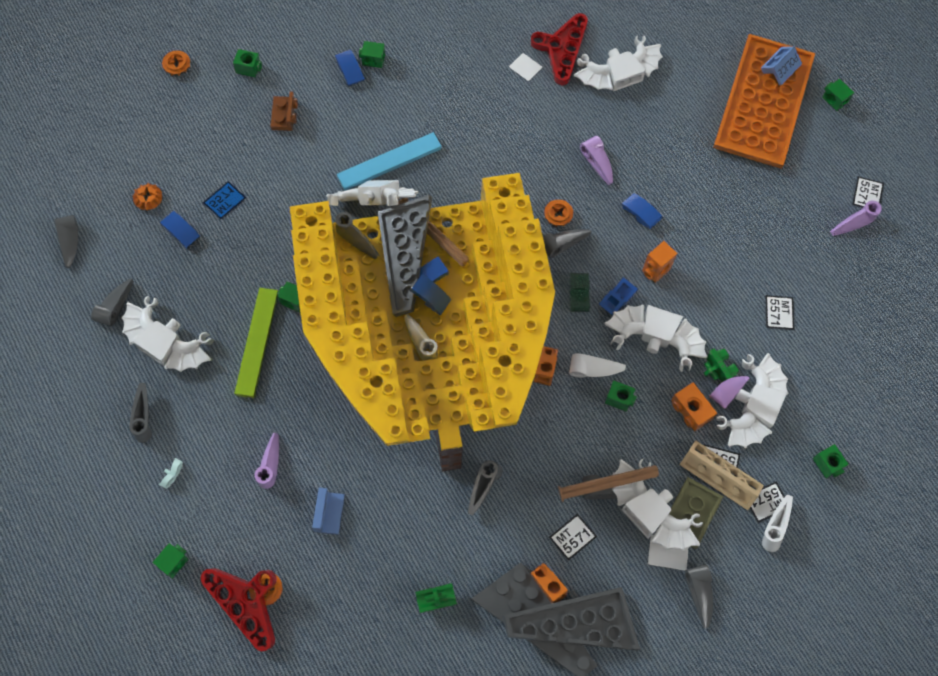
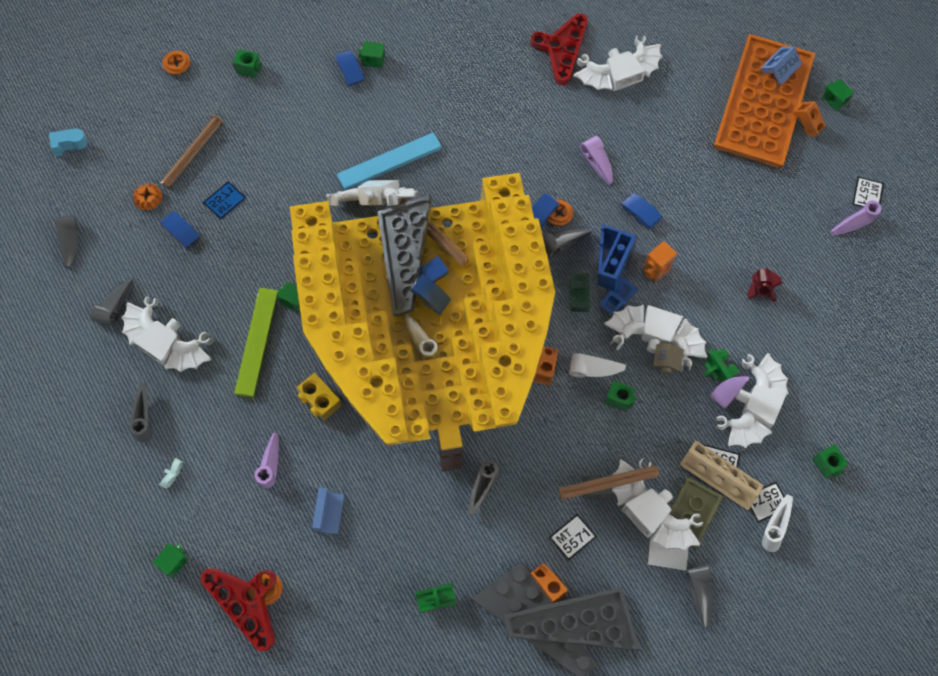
(67, 140): none -> medium azure leg
(192, 151): none -> medium nougat axle
(283, 112): dark orange bracket -> none
(322, 394): none -> yellow brick
(353, 235): dark grey piece -> none
(525, 66): white sticker -> none
(544, 208): none -> blue slope
(614, 256): none -> blue wedge
(668, 358): none -> dark tan brick
(692, 396): orange brick -> none
(763, 284): none -> dark red brick
(779, 312): white sticker -> none
(810, 118): none -> orange leg

